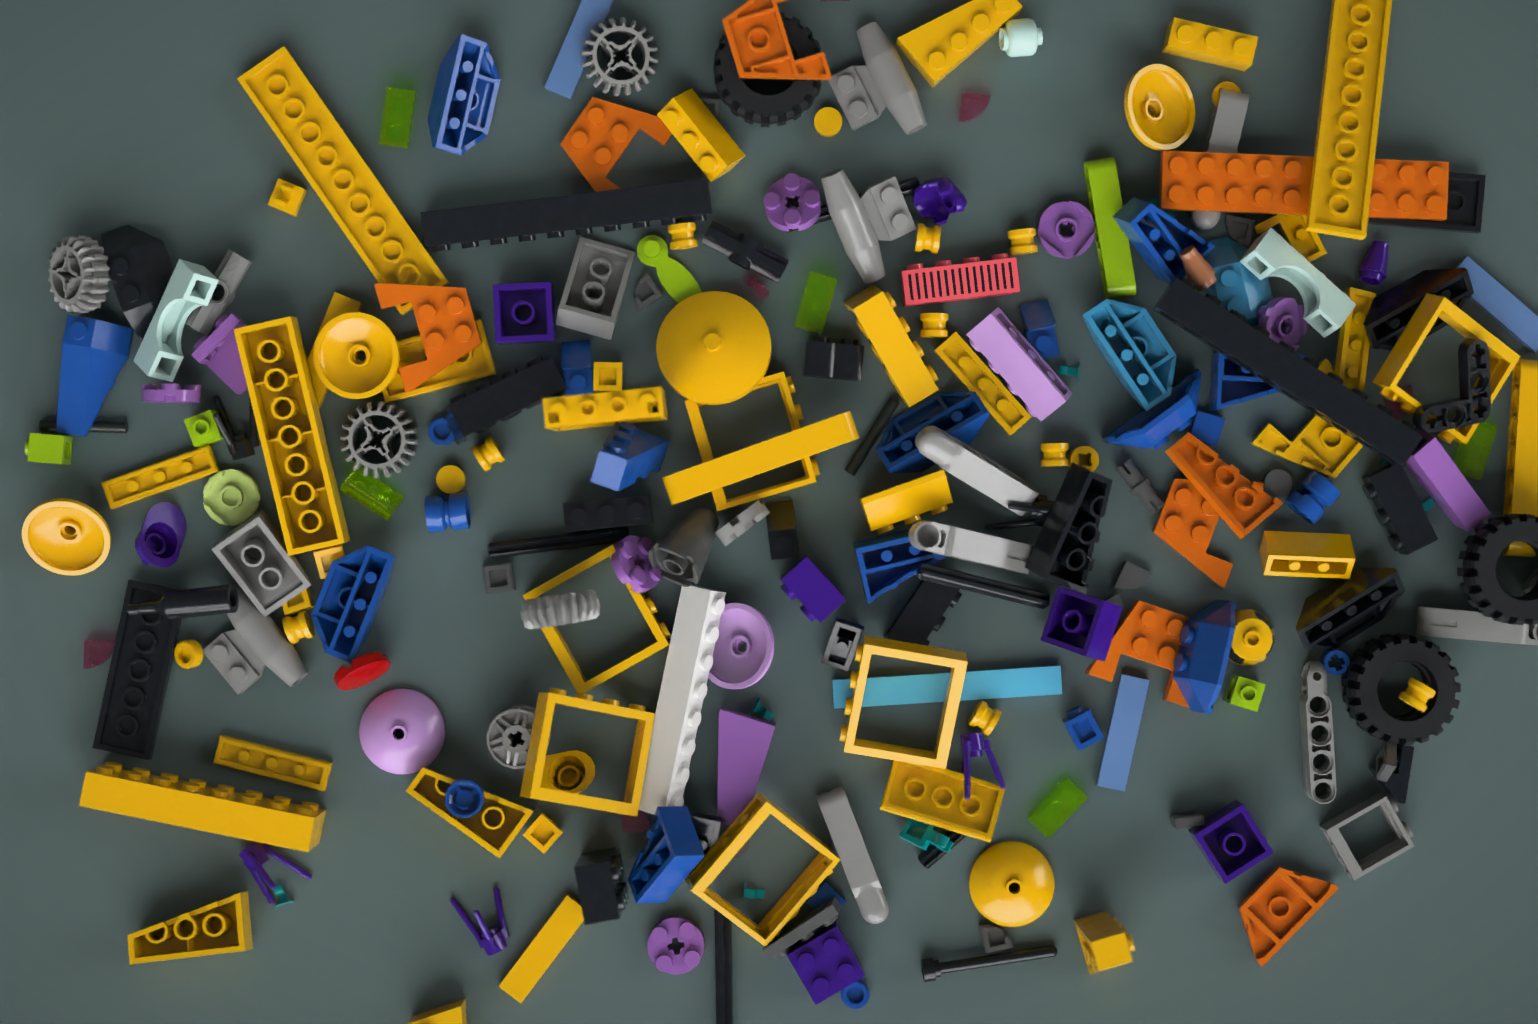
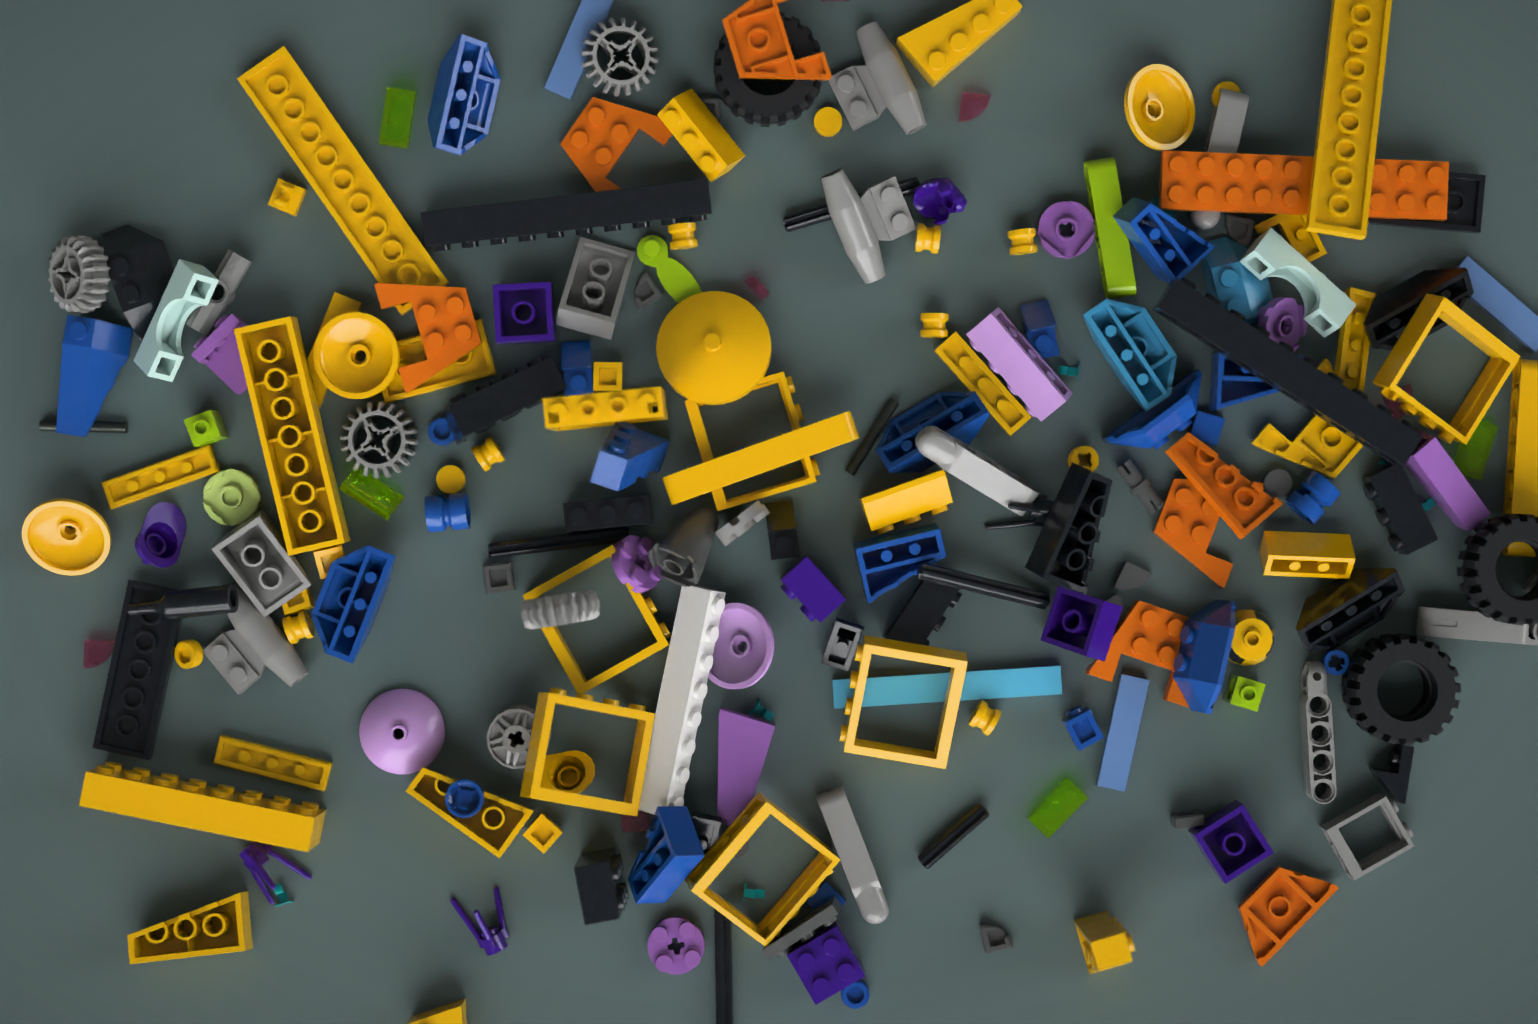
(49, 448): lime brick -> none
(171, 393): medium lavender plate -> none
(238, 445): black plant -> none
(363, 671): red tile -> none
(543, 949): yellow tile -> none
(745, 251): black piece -> none
(787, 189): medium lavender plate -> none
(815, 303): clear neon green plate -> none
(833, 359): black brick -> none
(893, 345): yellow wedge -> none
(923, 834): teal plate -> none
(933, 968): black piece -> none
(938, 799): yellow tile -> none
(959, 281): coral brick -> none
(970, 546): light grey piece -> none
(972, 746): dark purple plant -> none
(1006, 864): yellow dish -> none
(1020, 37): light aqua head -> none
(1054, 454): yellow wheel -> none
(1197, 268): nougat cone -> none
(1209, 44): yellow brick -> none
(1374, 266): dark purple cone -> none
(1386, 761): dark grey tile -> none
(1417, 694): yellow wheel -> none
(1465, 403): black beam -> none

